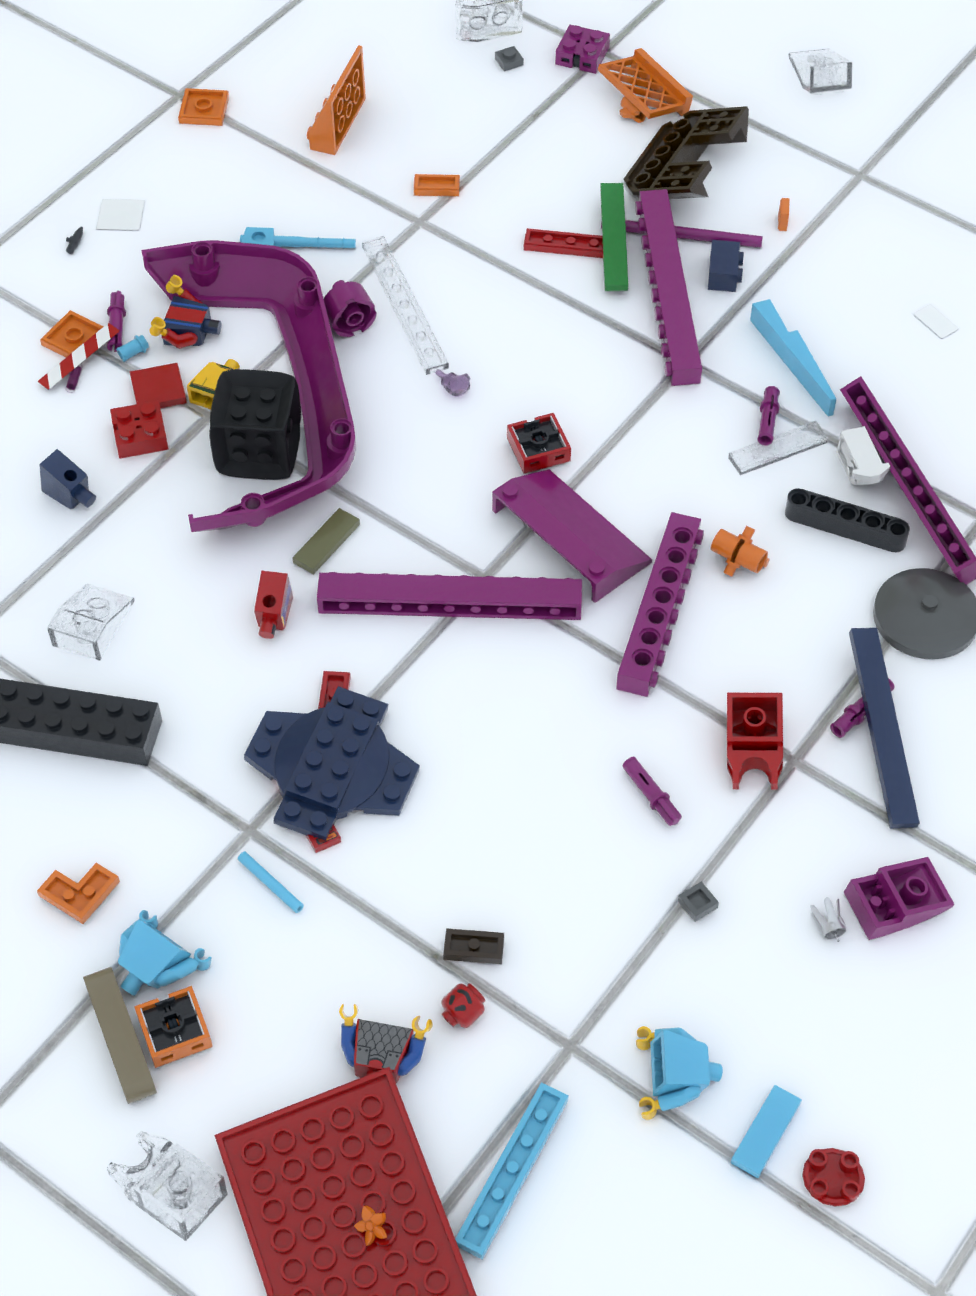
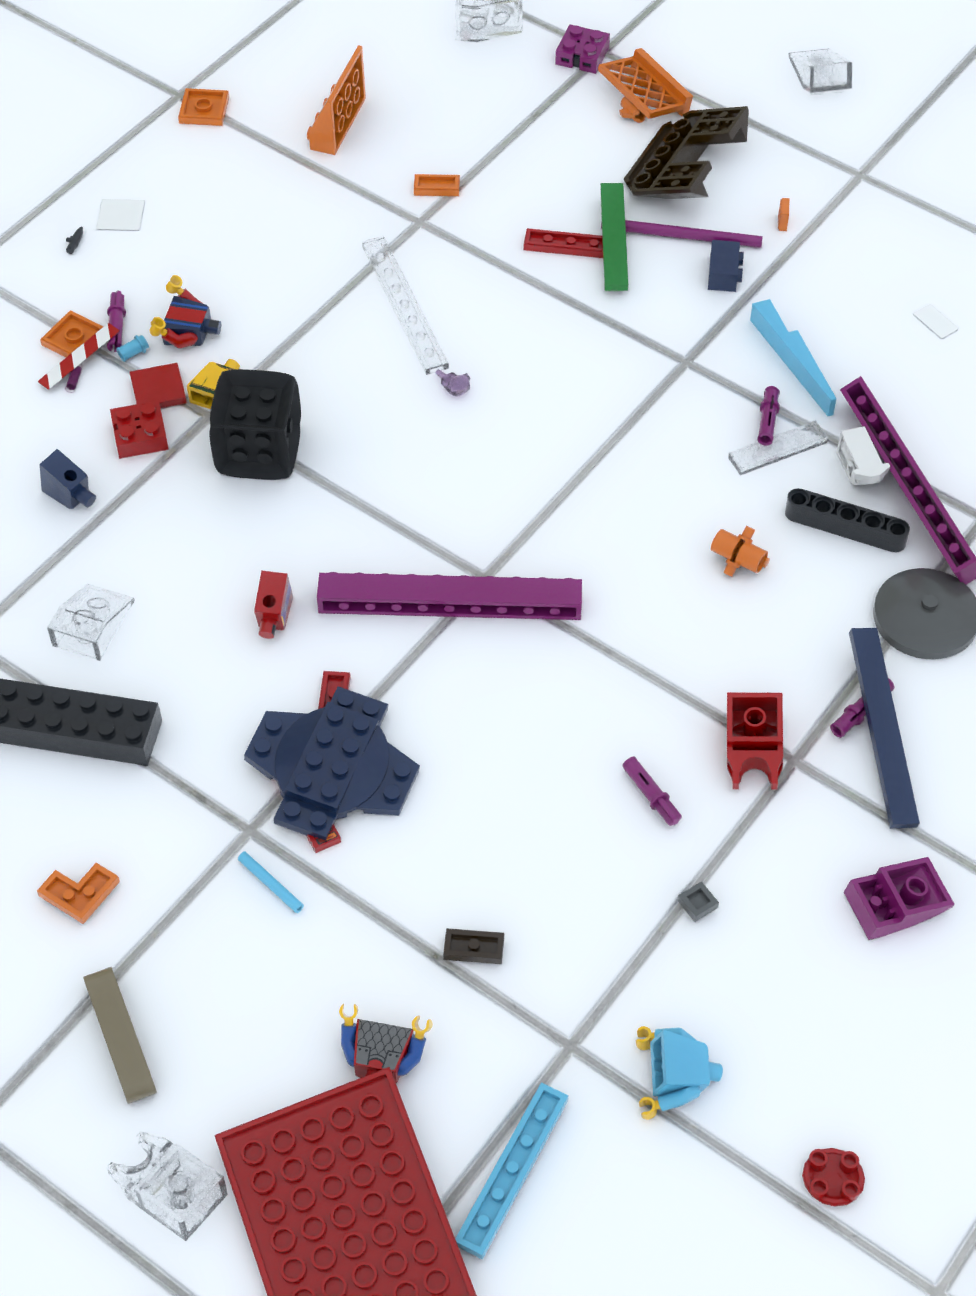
(154, 956): medium azure torso -> none
(173, 1027): piece -> none
(266, 236): medium azure piece -> none
(289, 288): magenta panel -> none
(326, 541): olive tile -> none
(349, 308): magenta brick -> none
(371, 1224): orange plant -> none
(463, 1005): red head -> none
(509, 58): dark grey plate -> none
(538, 443): piece -> none
(572, 529): magenta slope -> none
(660, 604): magenta brick -> none
(668, 288): magenta brick -> none
(766, 1131): medium azure tile -> none
(834, 926): flat silver piece -> none

